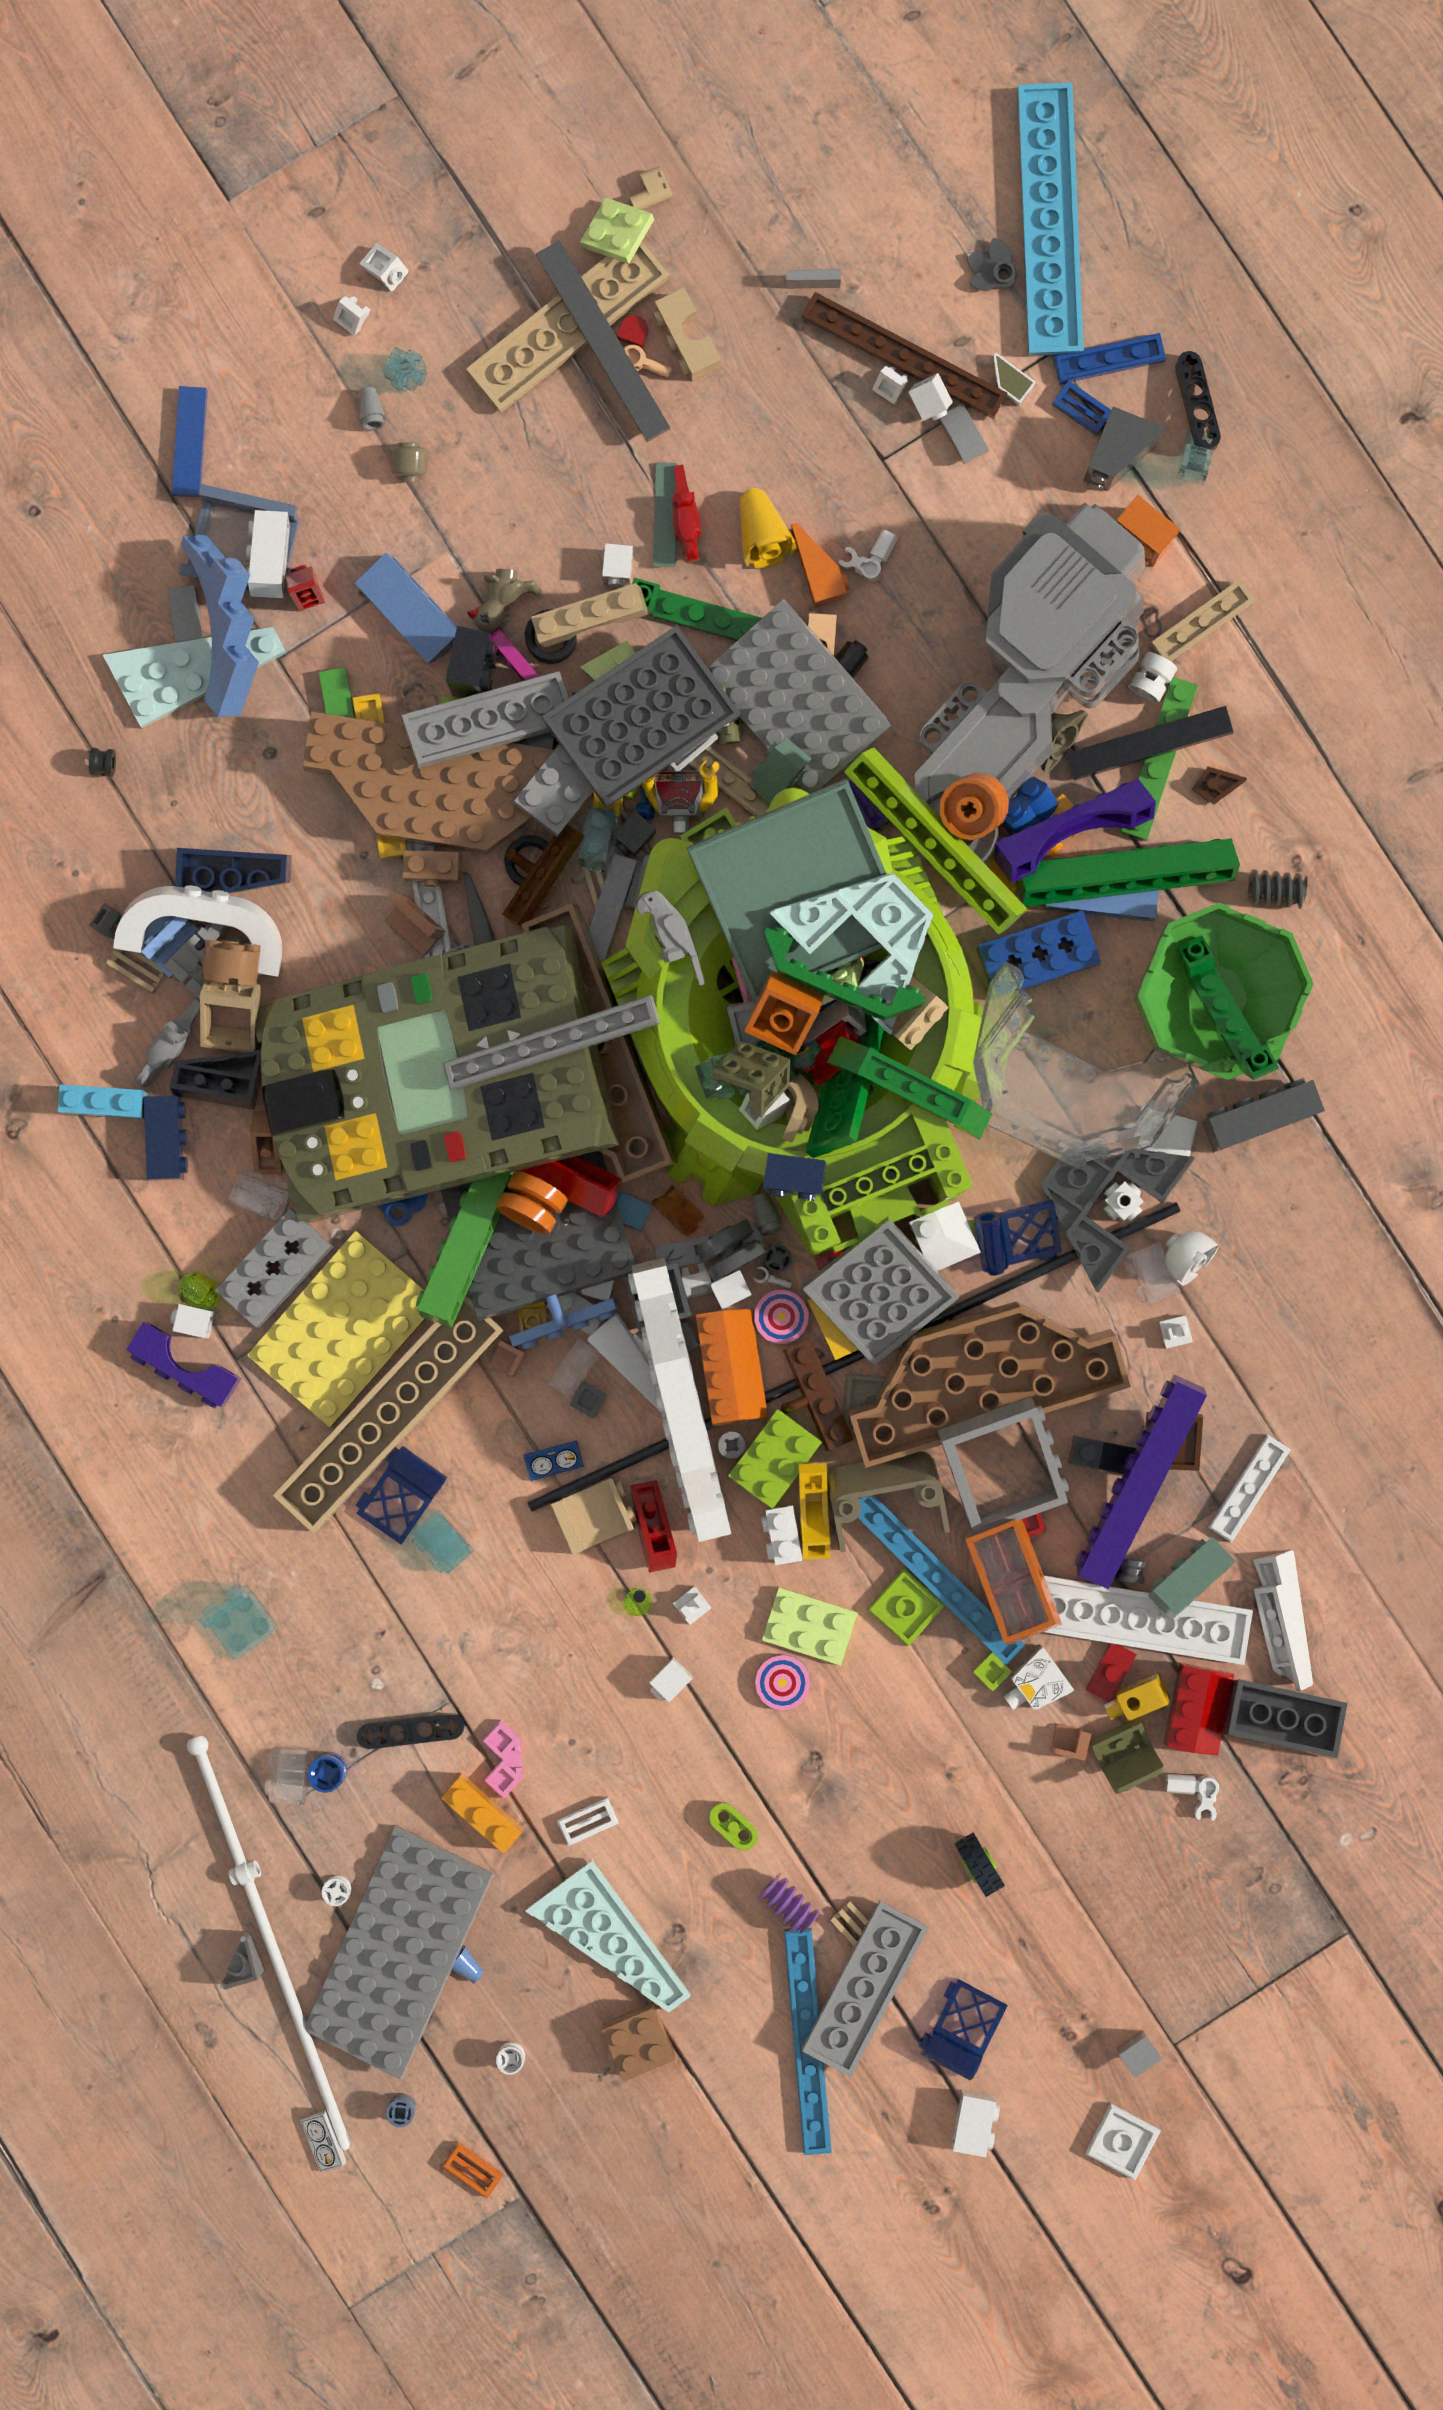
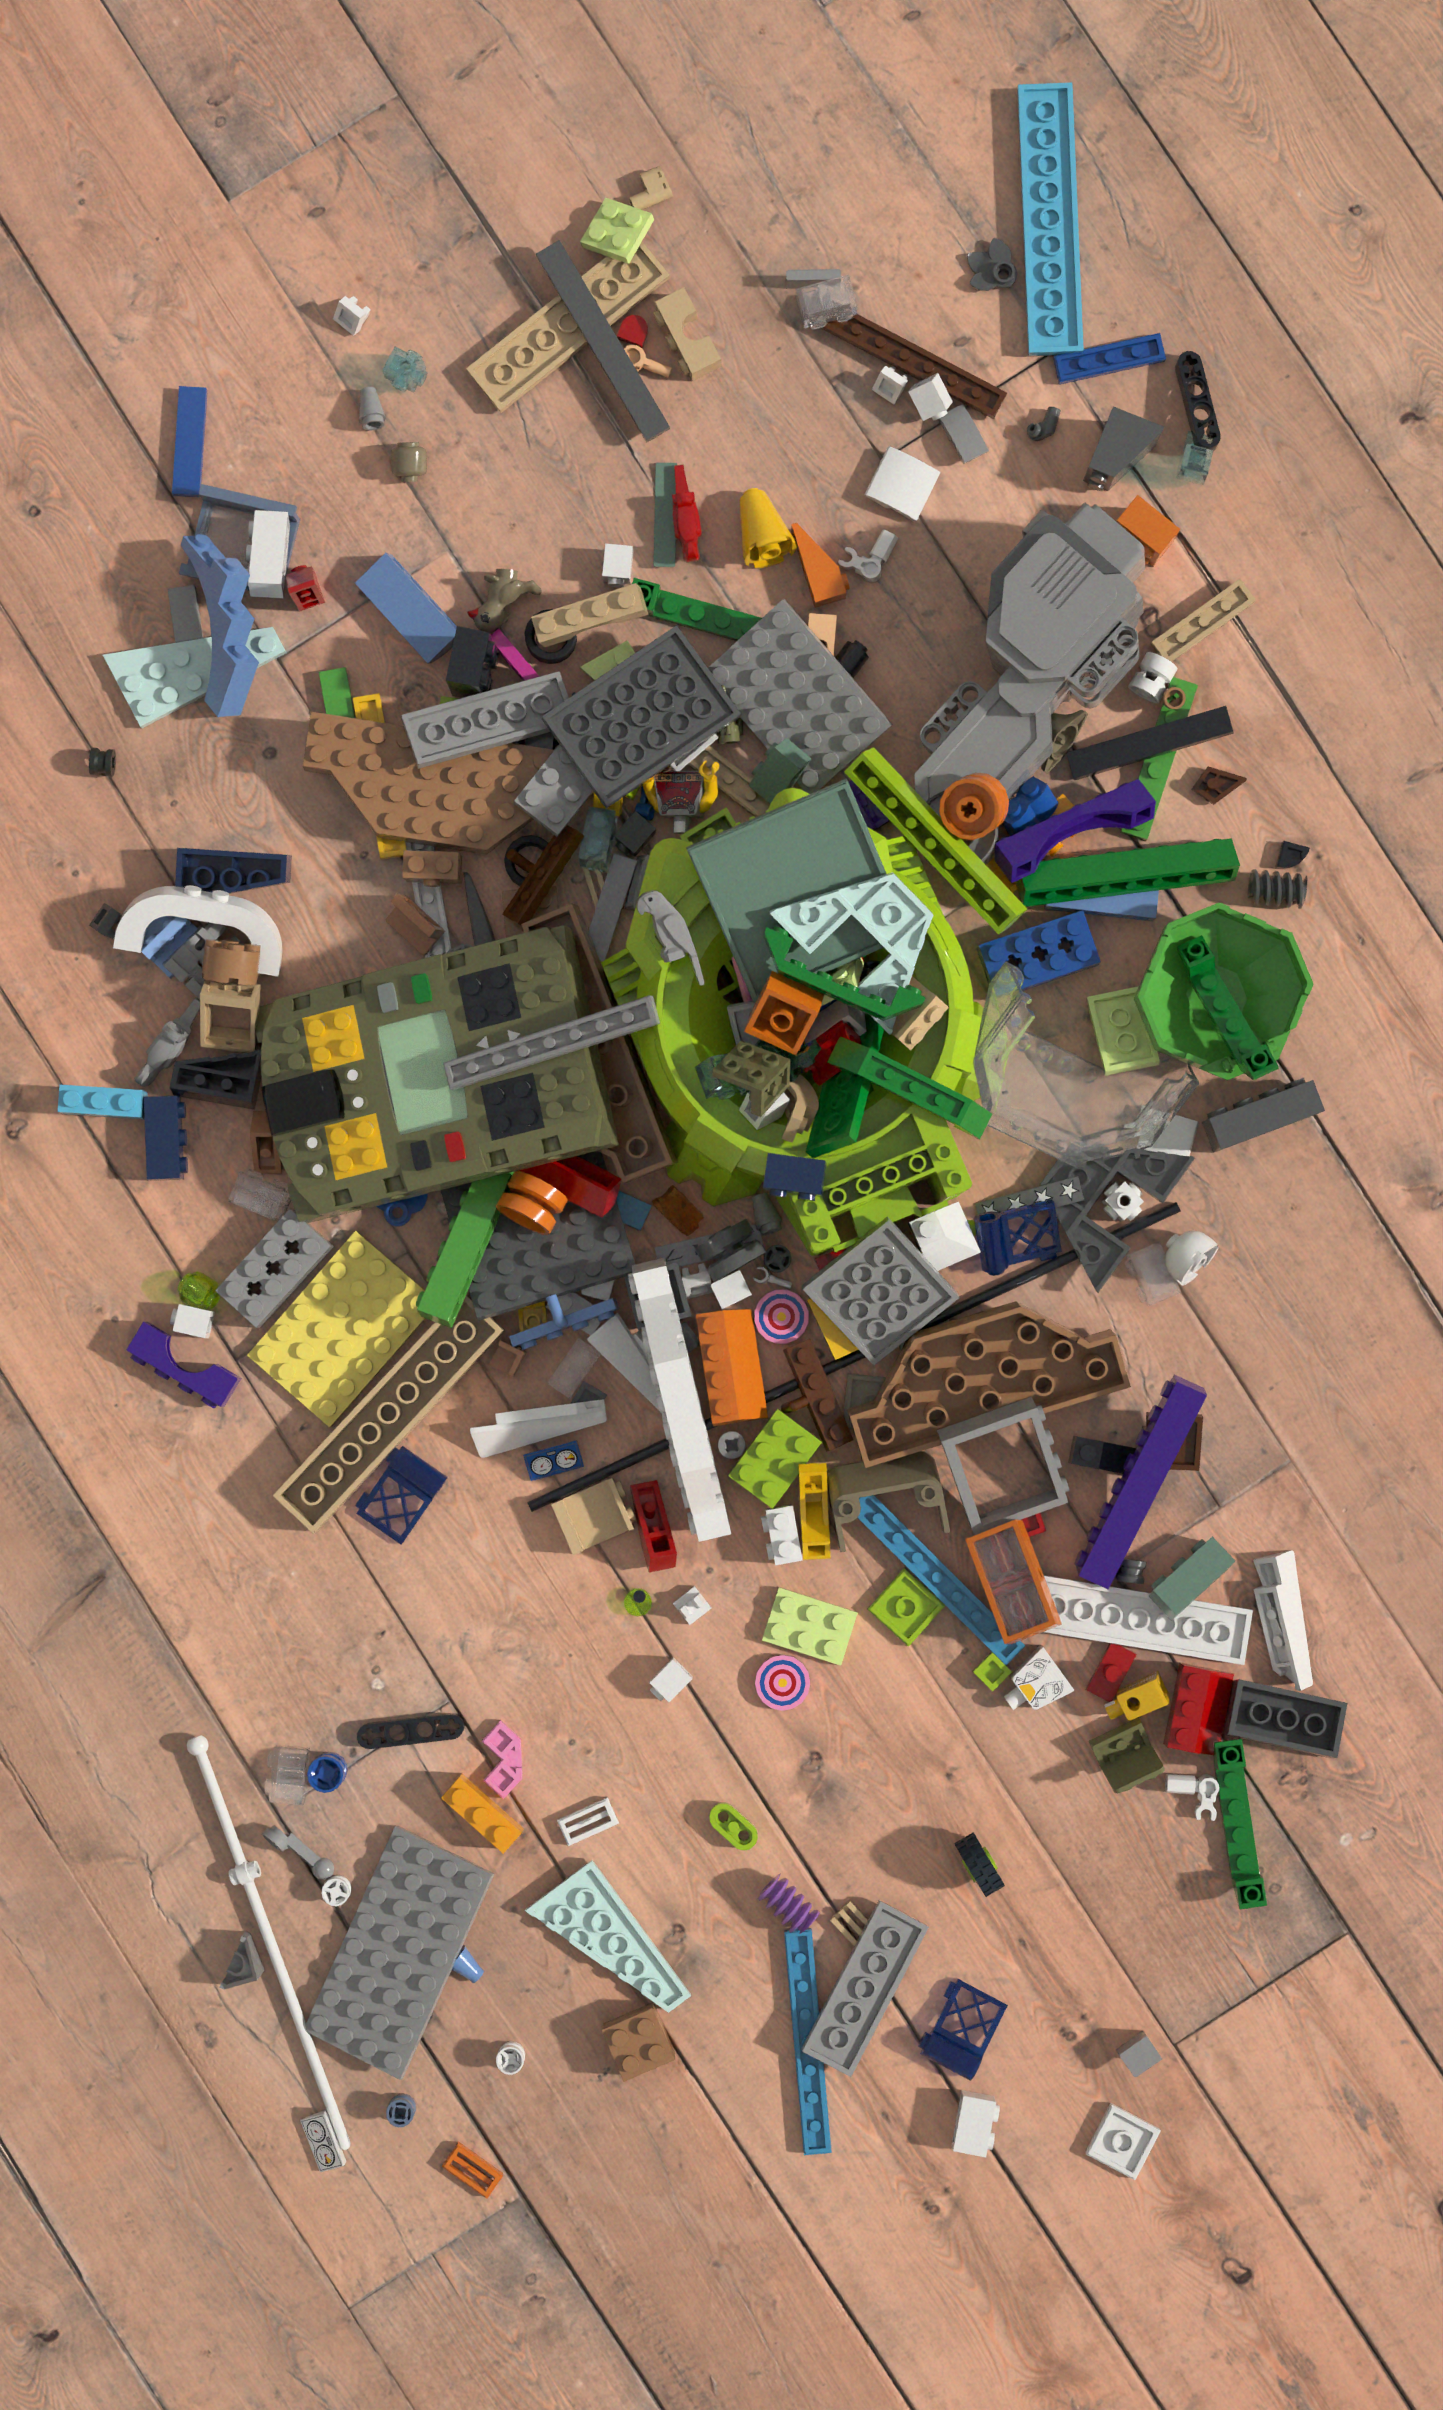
(157, 979): tan tile -> none
(239, 1621): clear light blue bracket -> none
(321, 1867): none -> light grey piece
(384, 266): white bracket -> none
(441, 1542): clear light blue brick -> none
(534, 1425): none -> white wedge
(826, 302): none -> clear brick
(902, 483): none -> white slope
(1012, 380): olive tile -> none
(1045, 428): none -> dark grey arm
(1057, 403): blue tile -> none
(1061, 1192): none -> flat silver sticker
(1070, 1742): nougat panel -> none
(1121, 1032): none -> yellowish green plate
(1175, 1332): white tile -> none
(1177, 702): none -> medium nougat hinge
(1237, 1824): none -> green slope
(1249, 1488): white tile -> none
(1291, 855): none -> black tile

